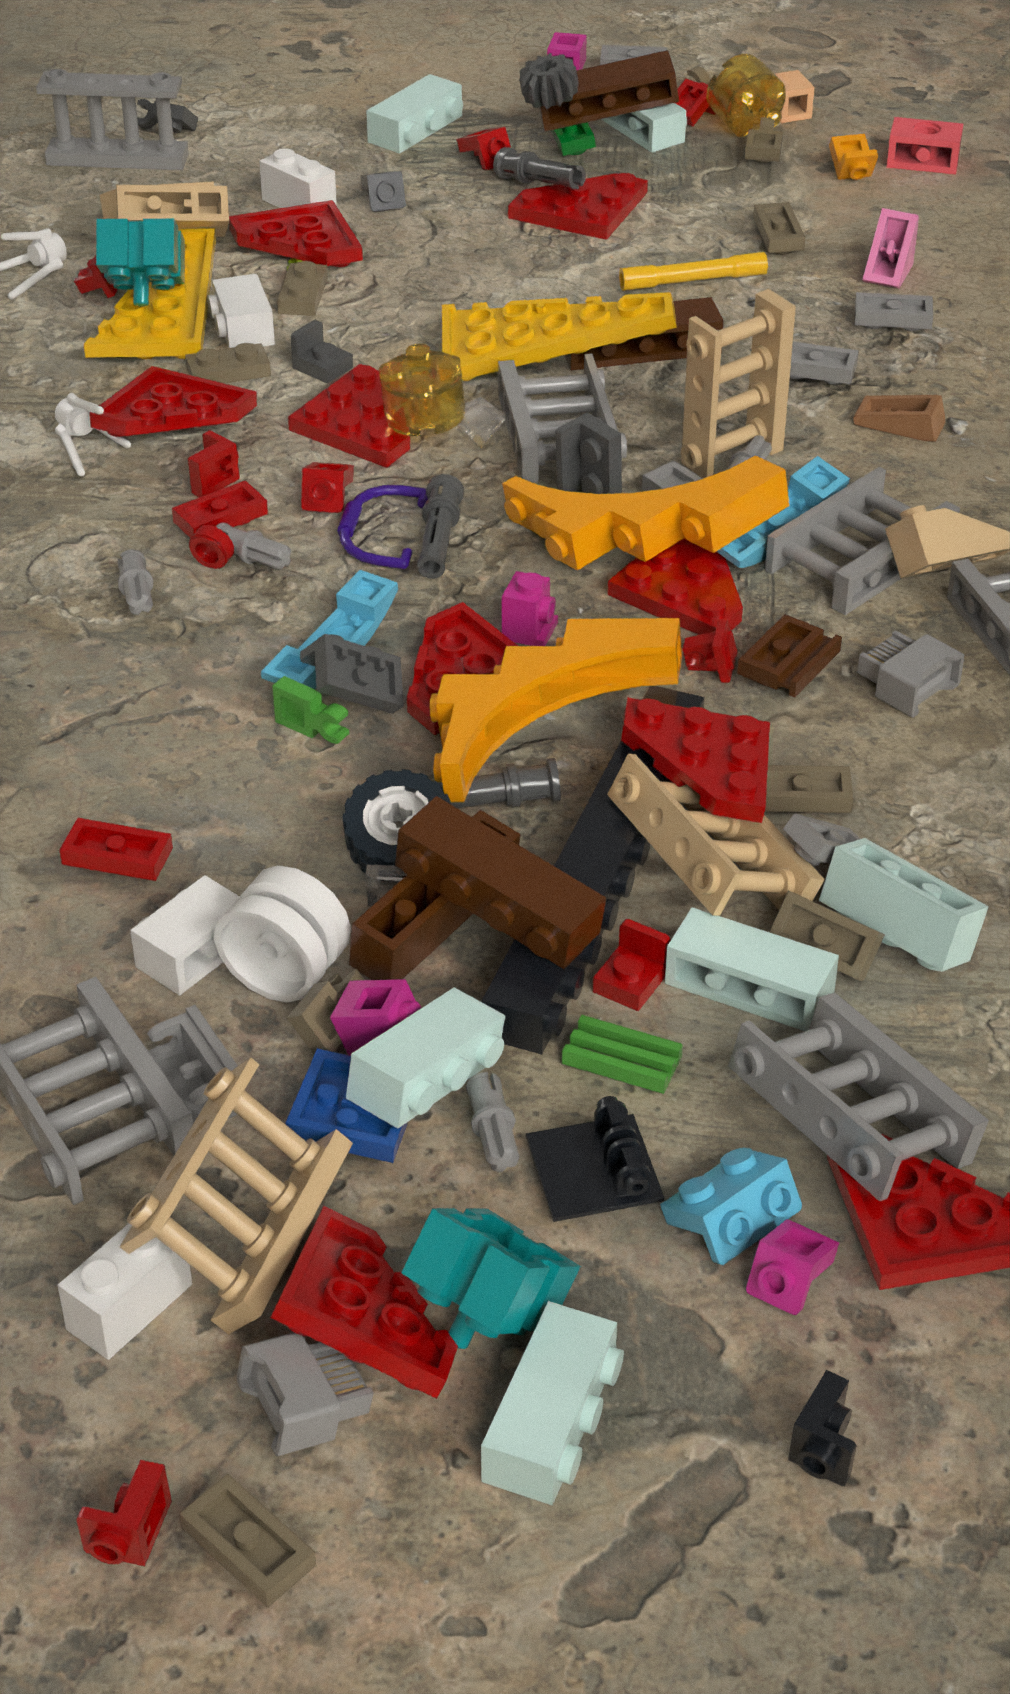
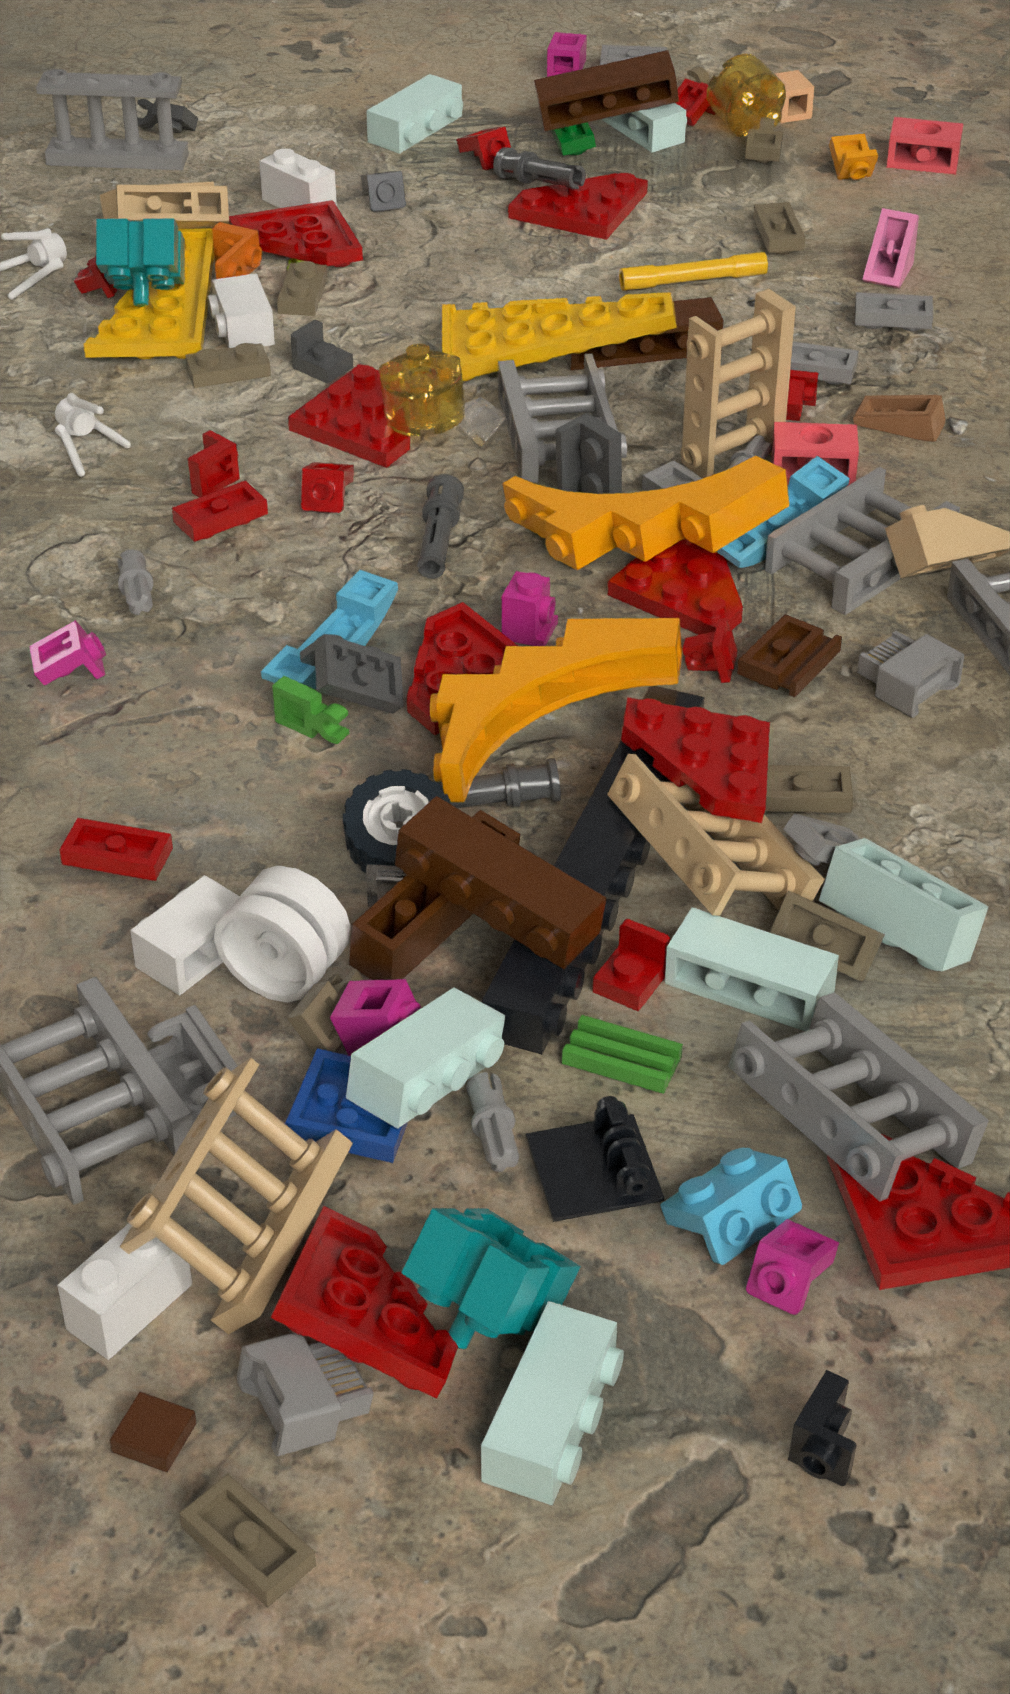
(66, 650): none -> dark pink bracket
(135, 1521): red bracket -> none
(153, 1431): none -> reddish brown tile
(171, 401): red plate -> none
(211, 547): red tile -> none
(235, 250): none -> orange bracket
(253, 547): light grey axle -> none
(351, 516): dark purple piece -> none
(548, 81): dark grey gear -> none
(799, 443): none -> coral brick
(801, 392): none -> red brick

